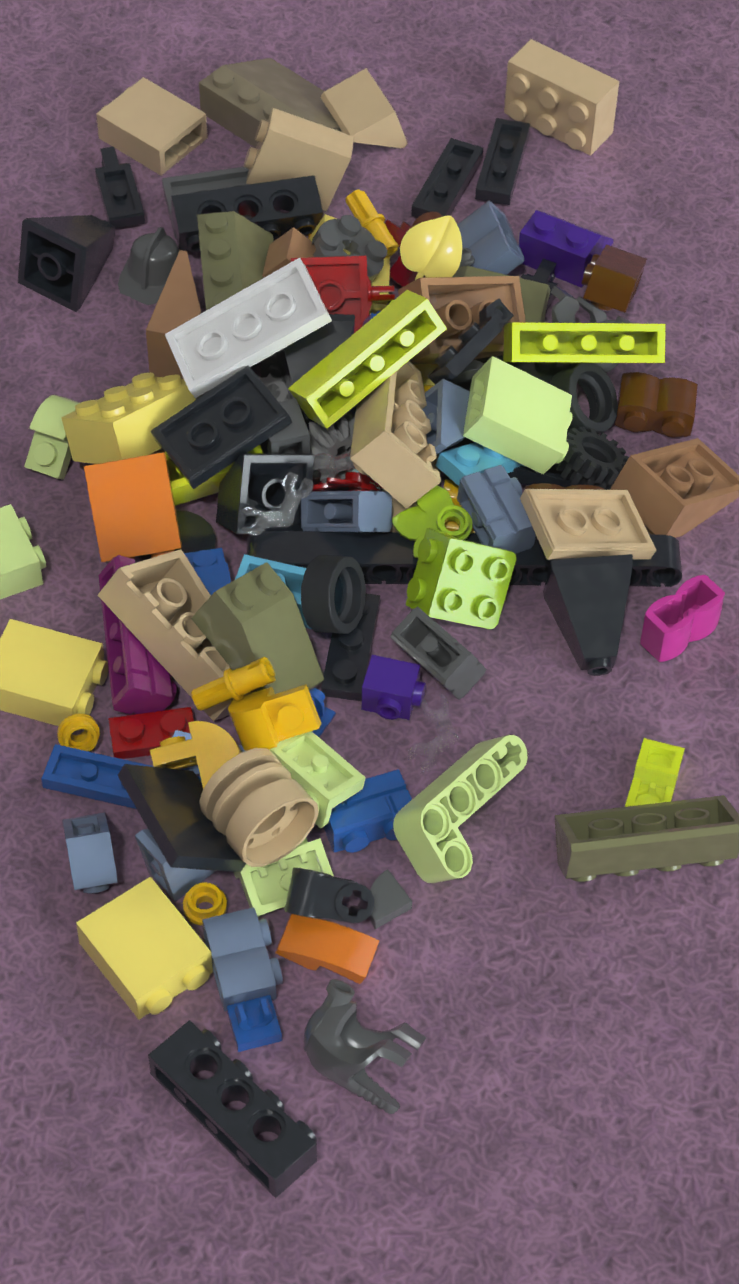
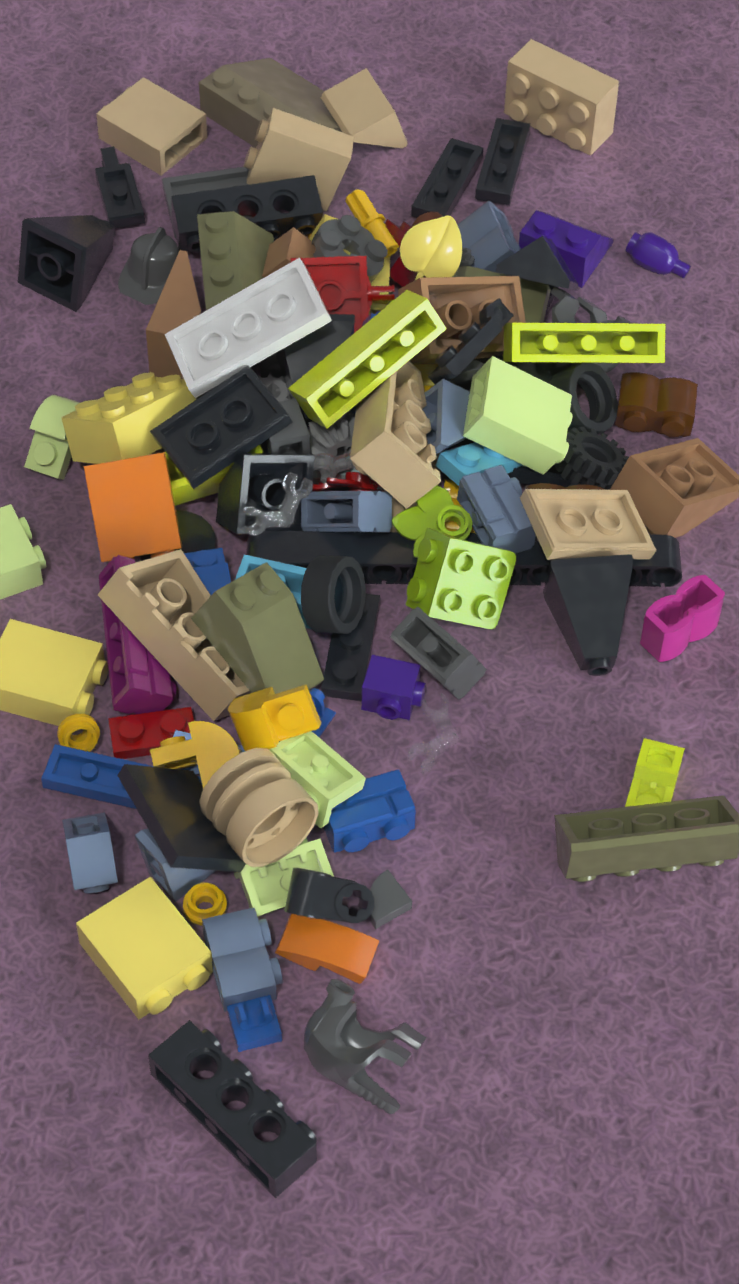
(234, 684): yellow axle -> none
(431, 820): yellowish green beam -> none
(540, 263): none -> black slope
(613, 278): reddish brown brick -> none
(656, 255): none -> dark purple plant

